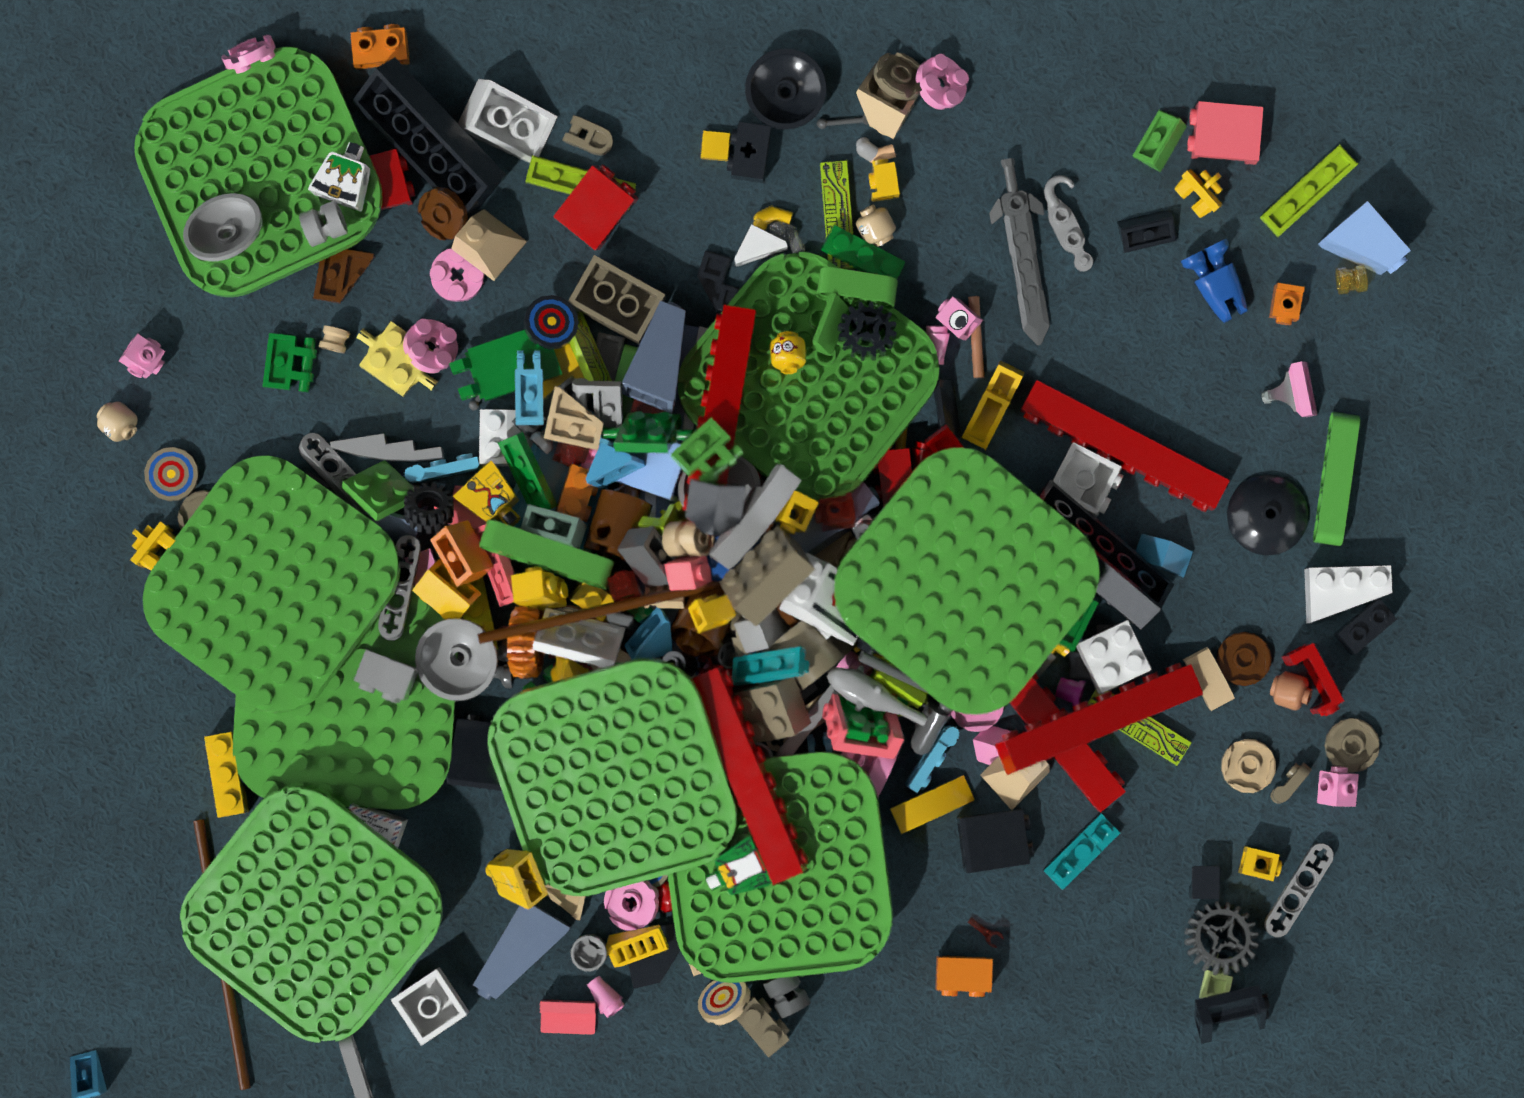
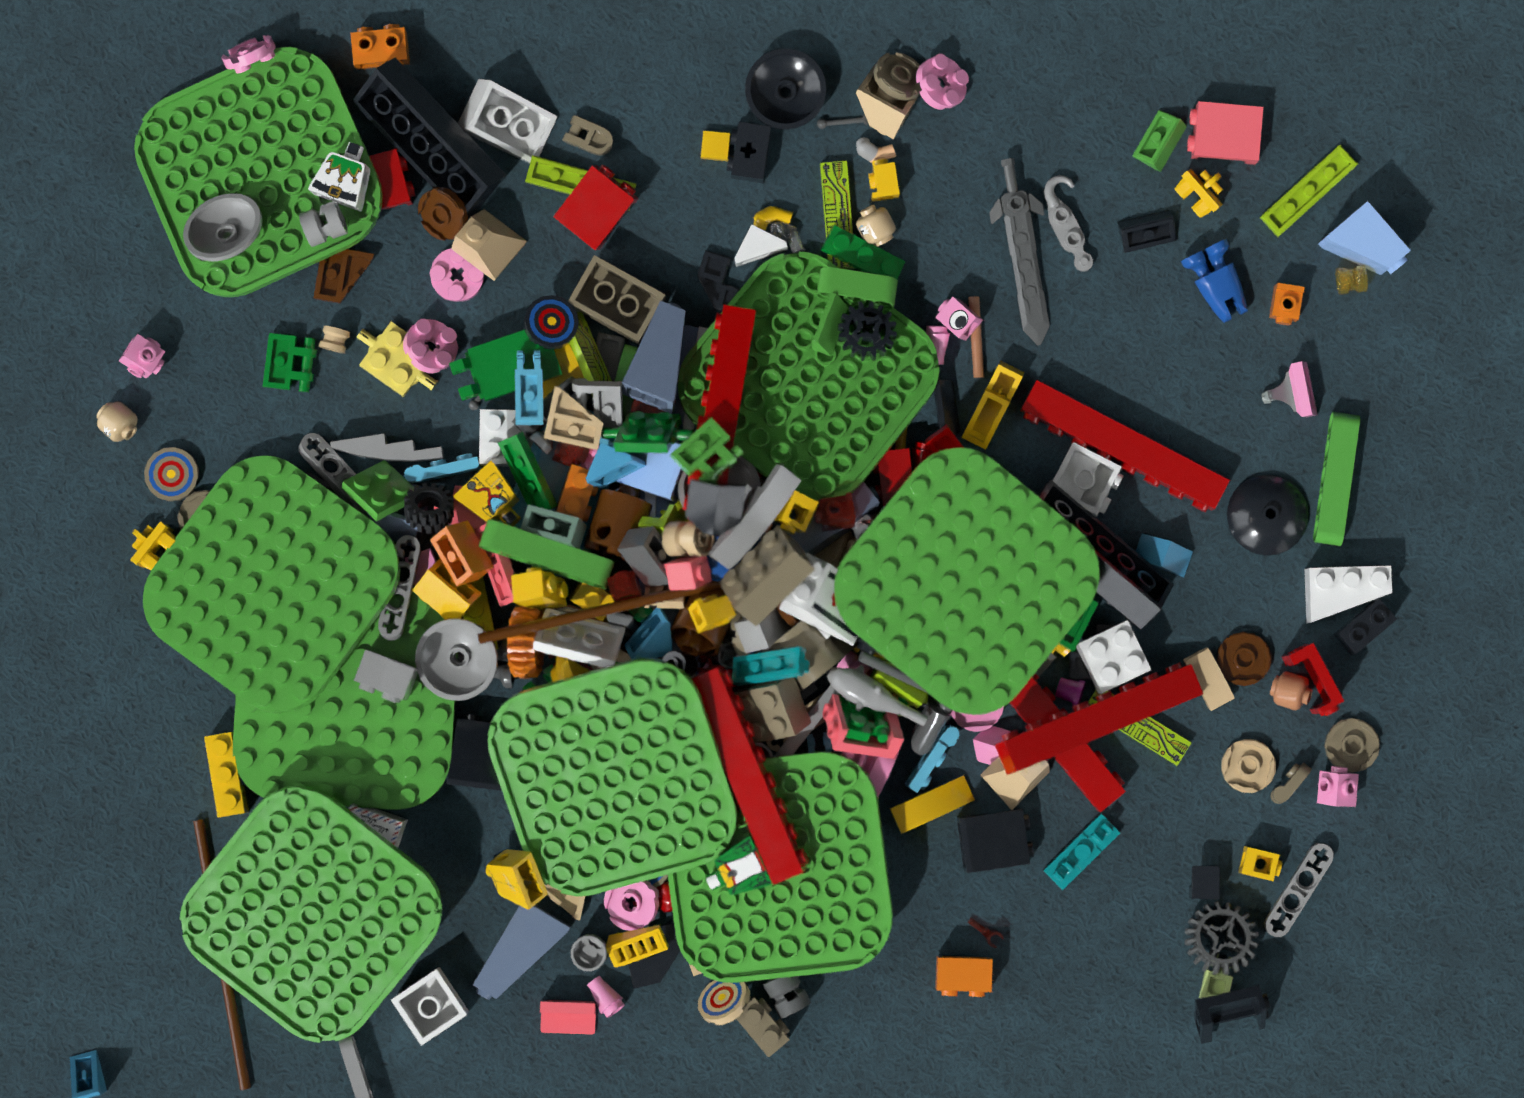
(788, 352): yellow head -> none

